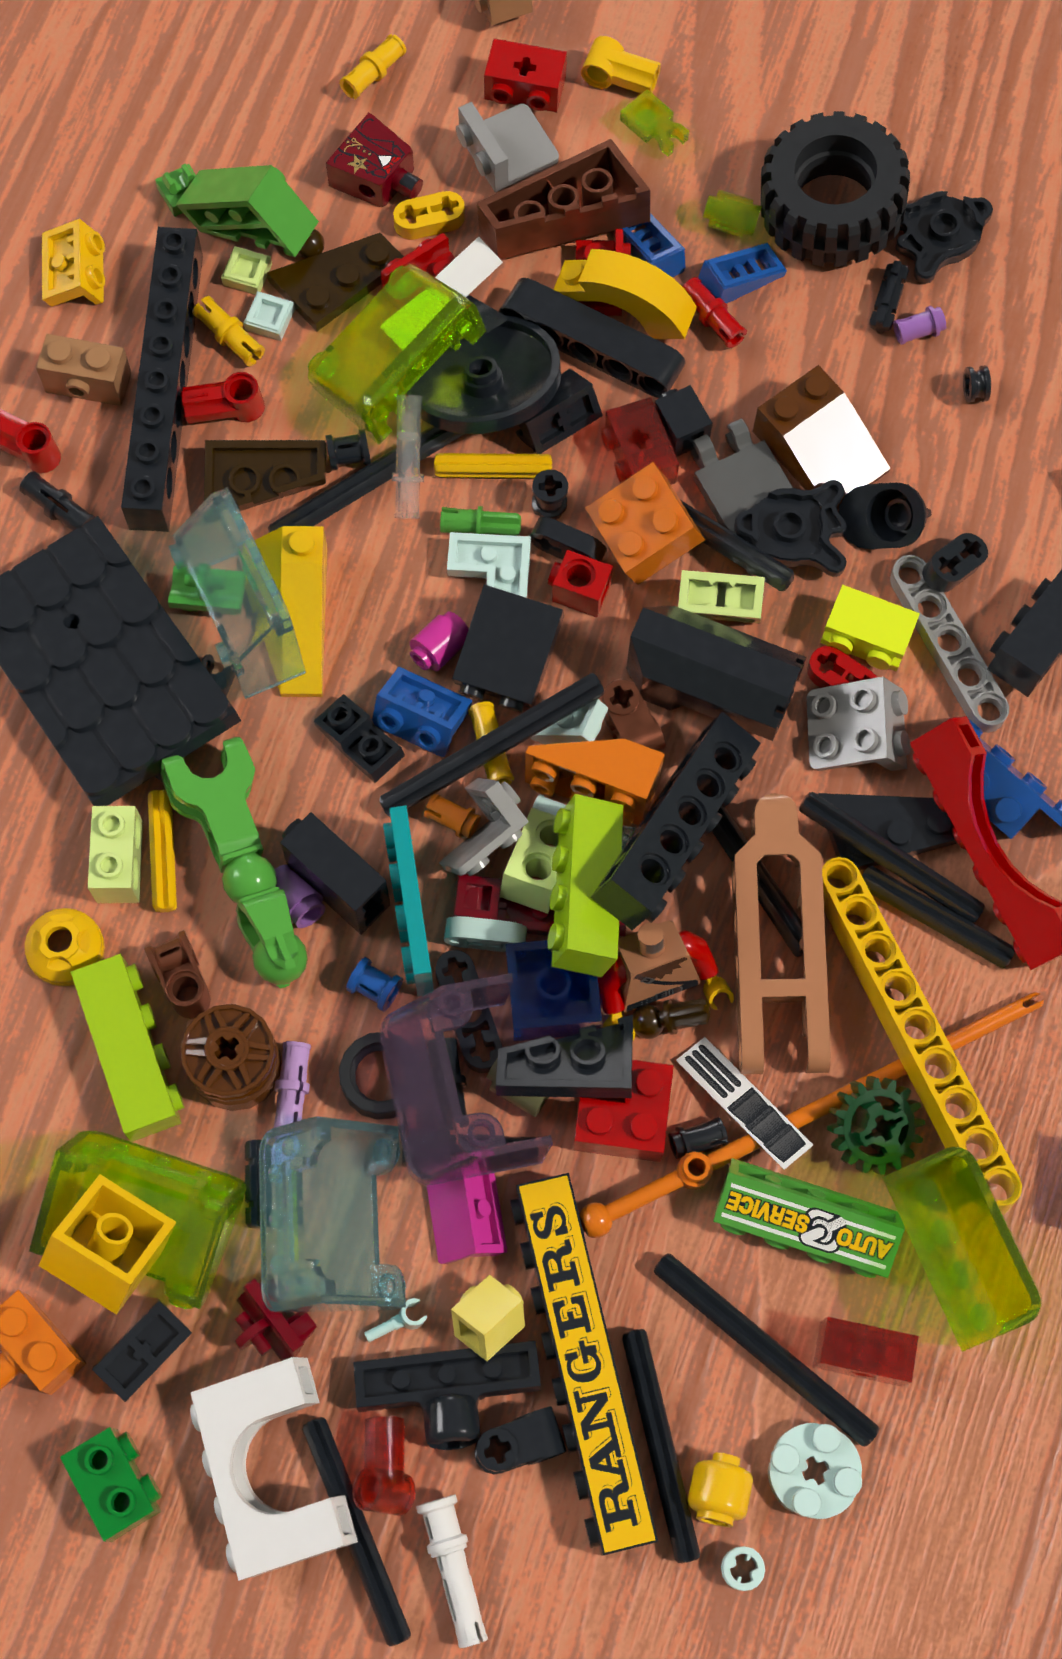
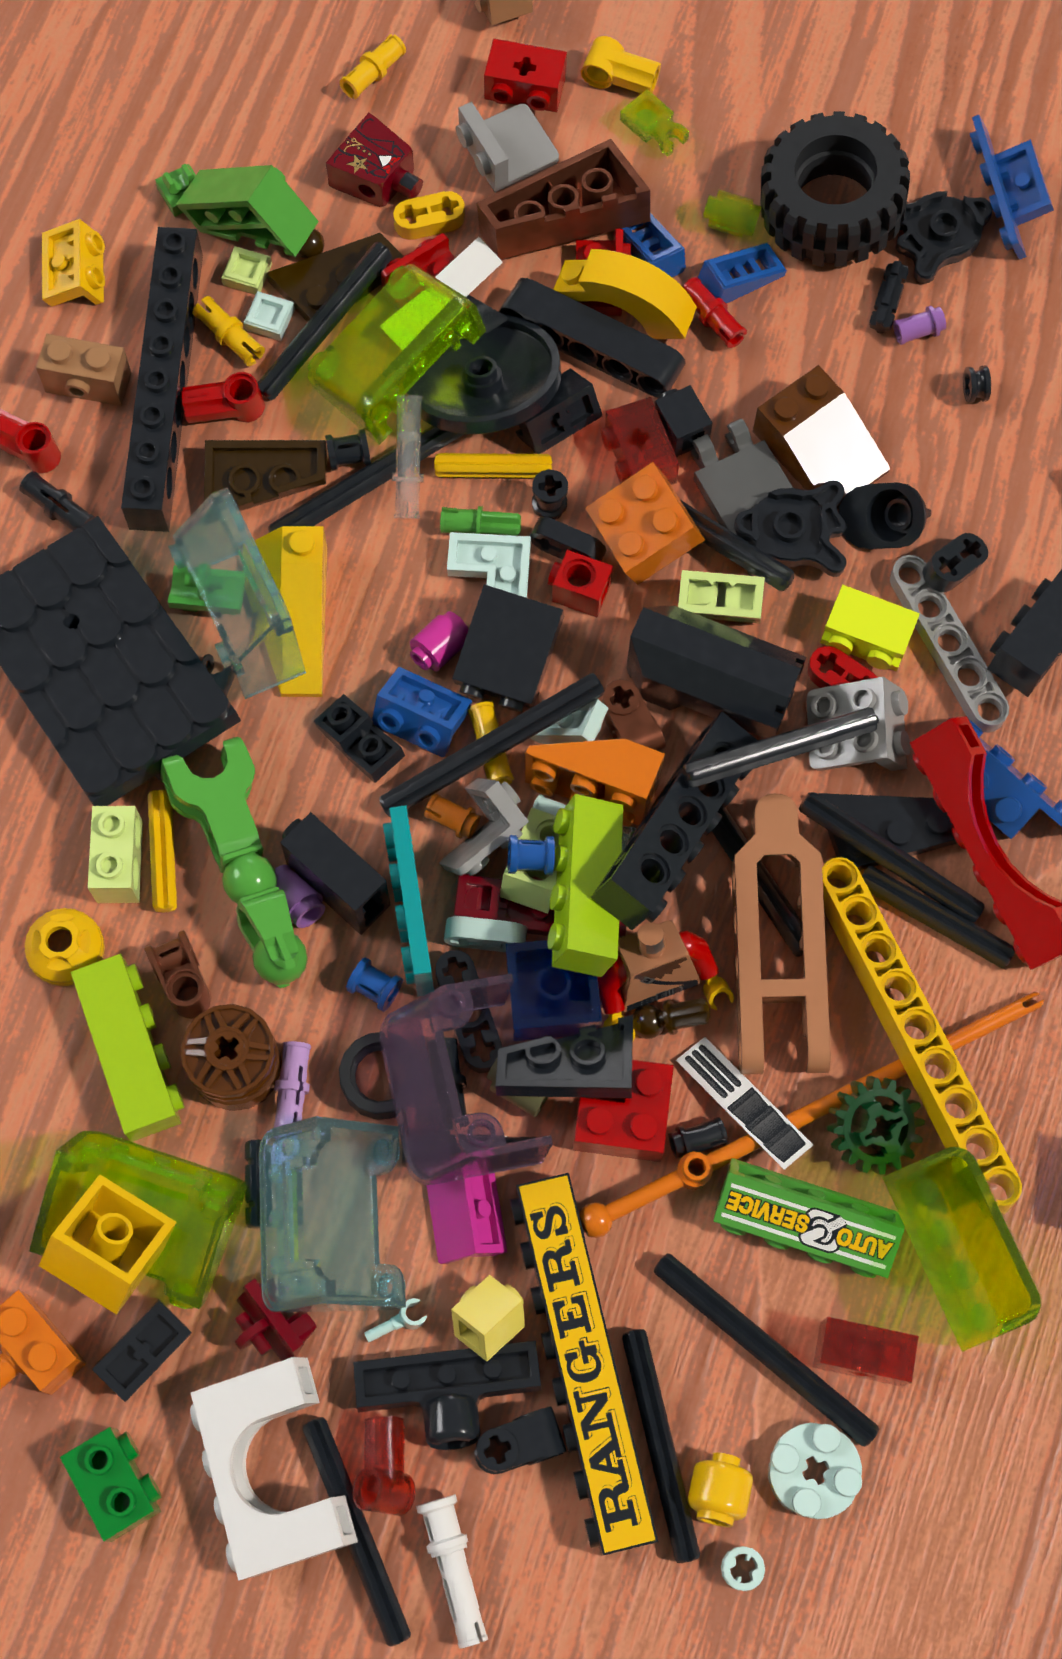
(324, 320): none -> black axle
(531, 855): none -> blue bush
(780, 747): none -> black axle
(1016, 182): none -> blue bracket

